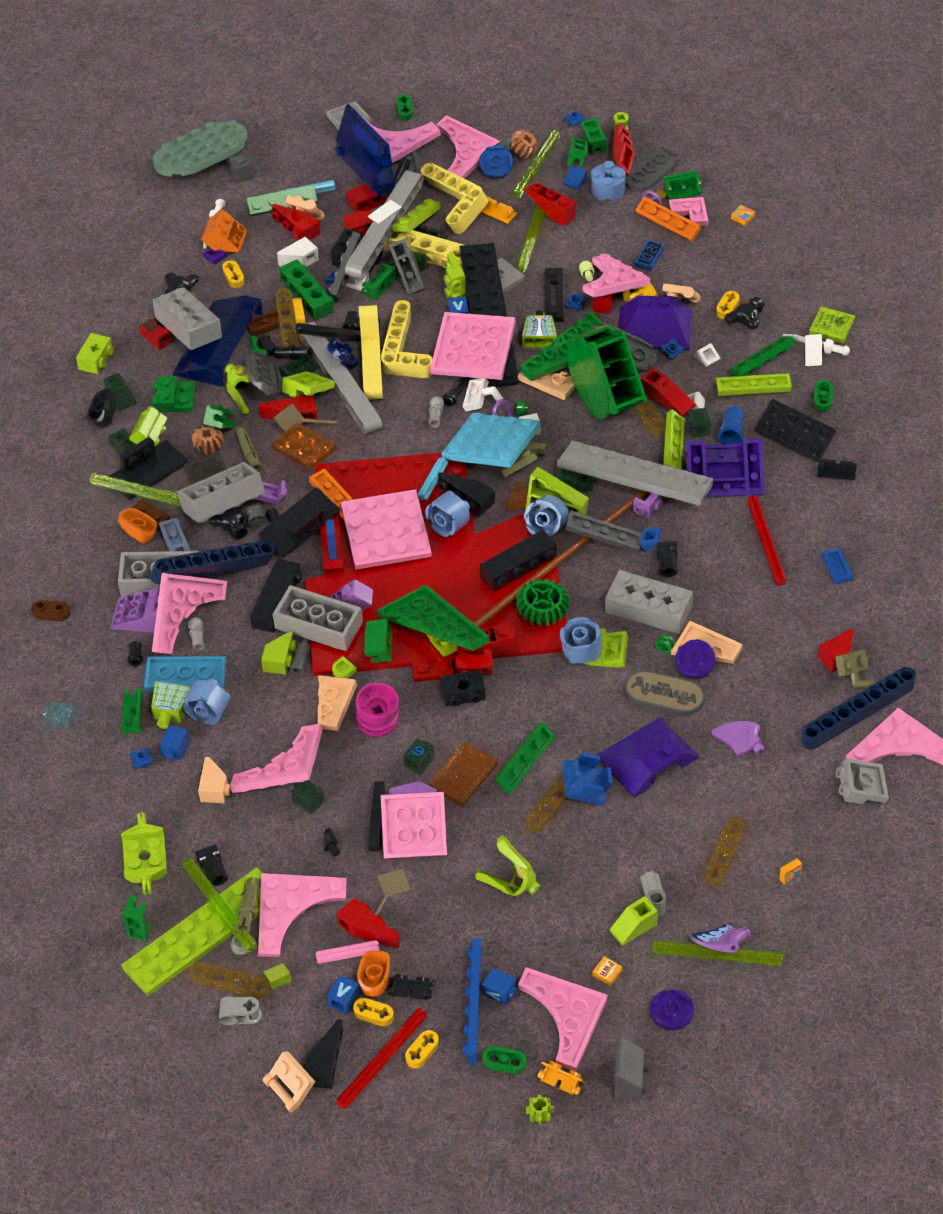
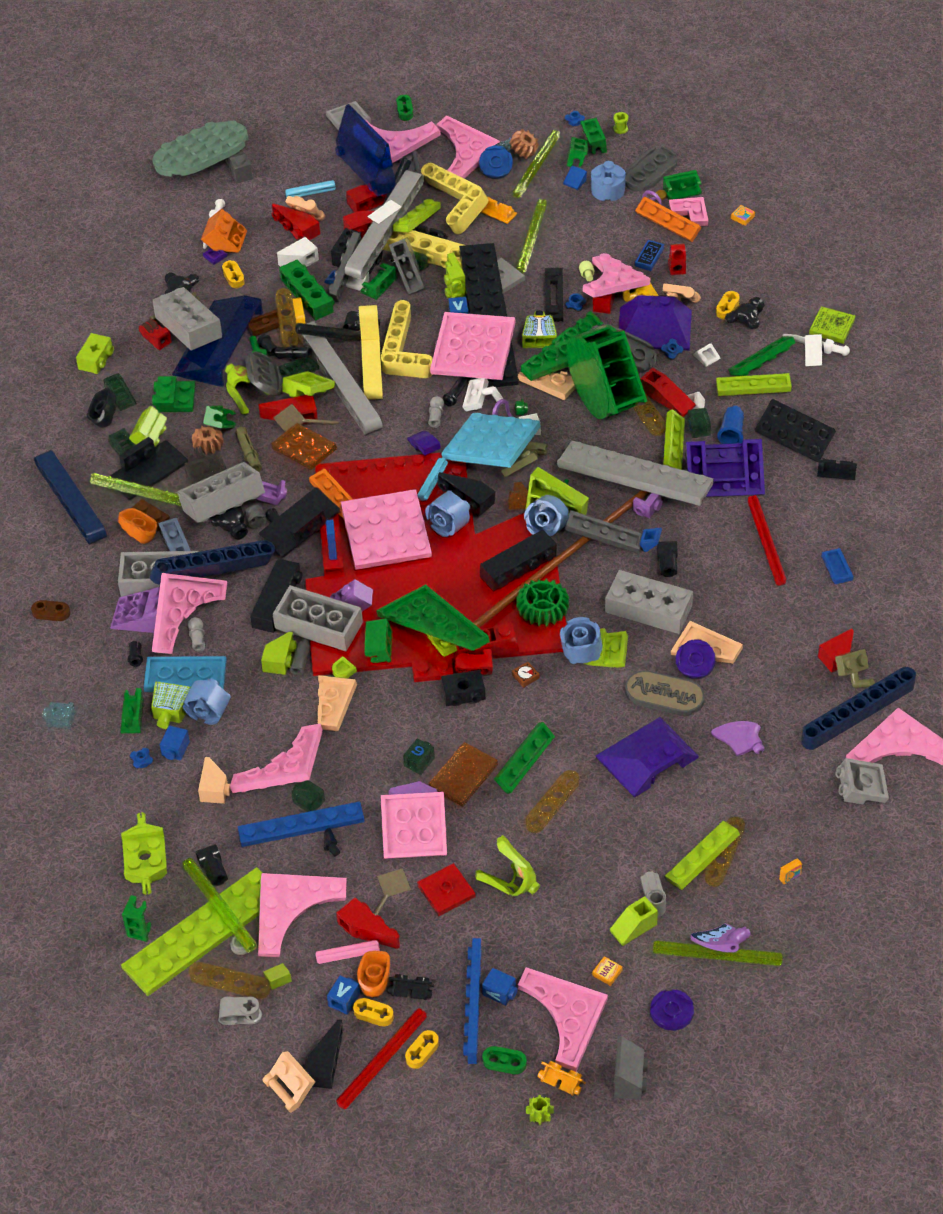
(70, 497): none -> dark blue beam
(246, 911): olive pin -> none
(263, 203): plate -> none
(300, 824): none -> blue plate
(344, 353): clear blue plate -> none
(376, 816): black beam -> none
(377, 709): dark pink wheel -> none
(424, 442): none -> dark purple slope
(446, 889): none -> red plate
(525, 674): none -> tile
(555, 205): red slope -> none
(573, 479): clear green slope -> none
(585, 780): blue panel -> none
(622, 148): red slope -> none
(665, 643): green bush -> none
(677, 257): none -> red leg
(702, 855): none -> lime plate
(823, 395): green plate -> none

